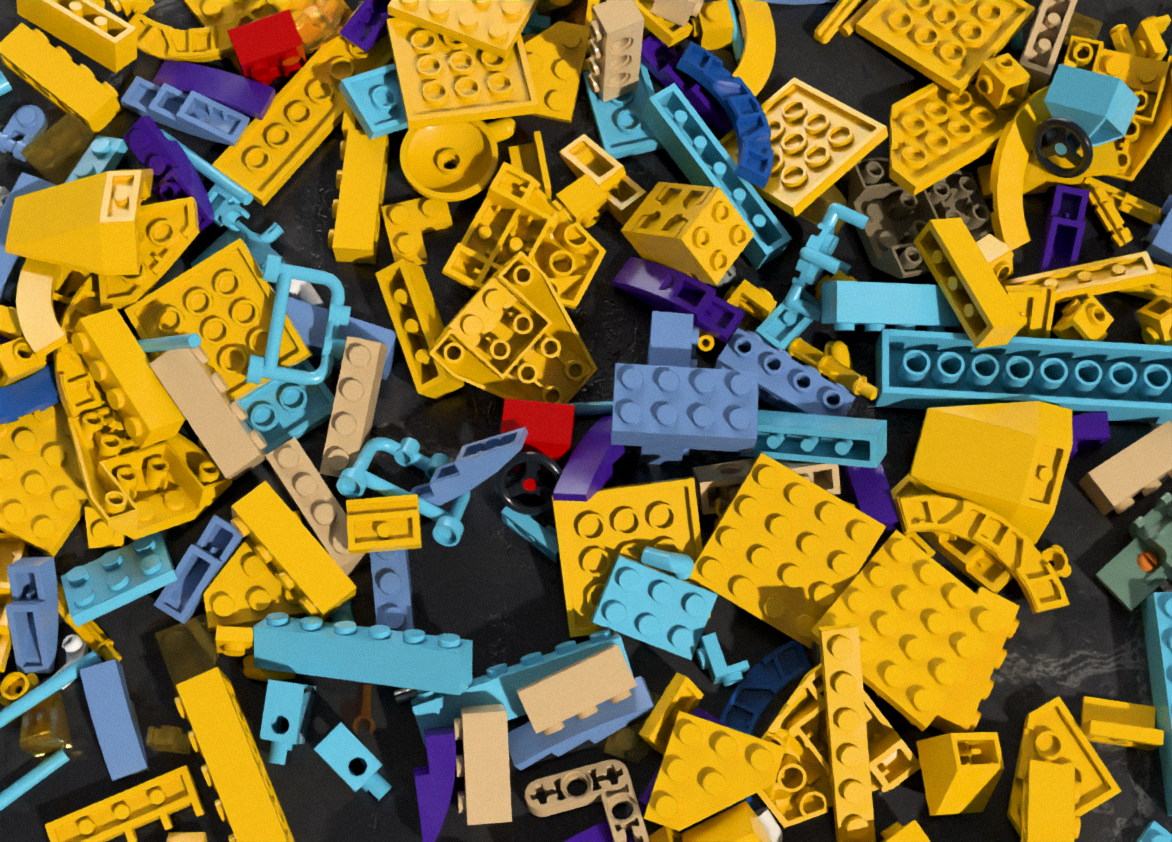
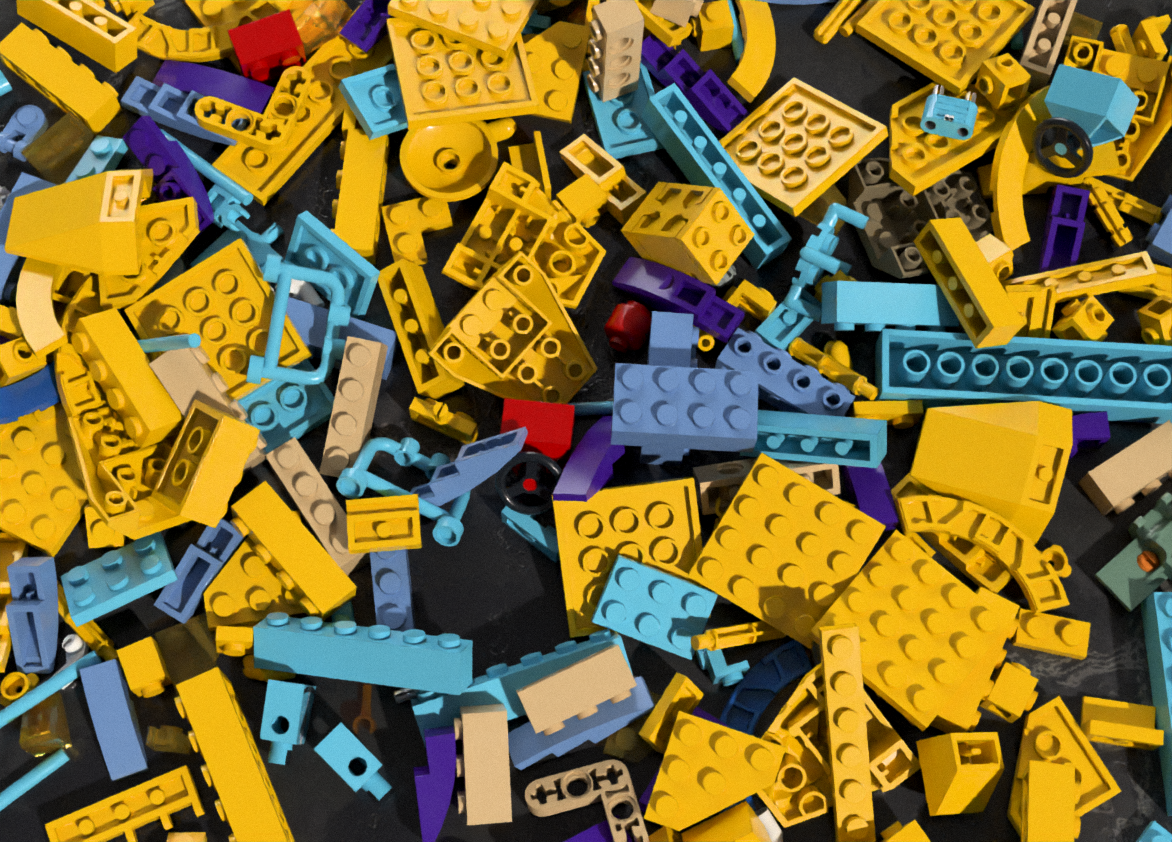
(144, 667): none -> yellow brick
(205, 464): none -> yellow slope
(268, 121): none -> yellow beam
(321, 249): none -> medium azure plate
(437, 417): none -> yellow plate
(628, 326): none -> red head
(673, 562): medium azure arm -> none
(735, 635): none -> yellow piece
(741, 106): blue tile -> none
(897, 413): none -> yellow plate
(949, 115): none -> medium azure piece
(1011, 692): none -> yellow brick
(1052, 634): none -> yellow plate

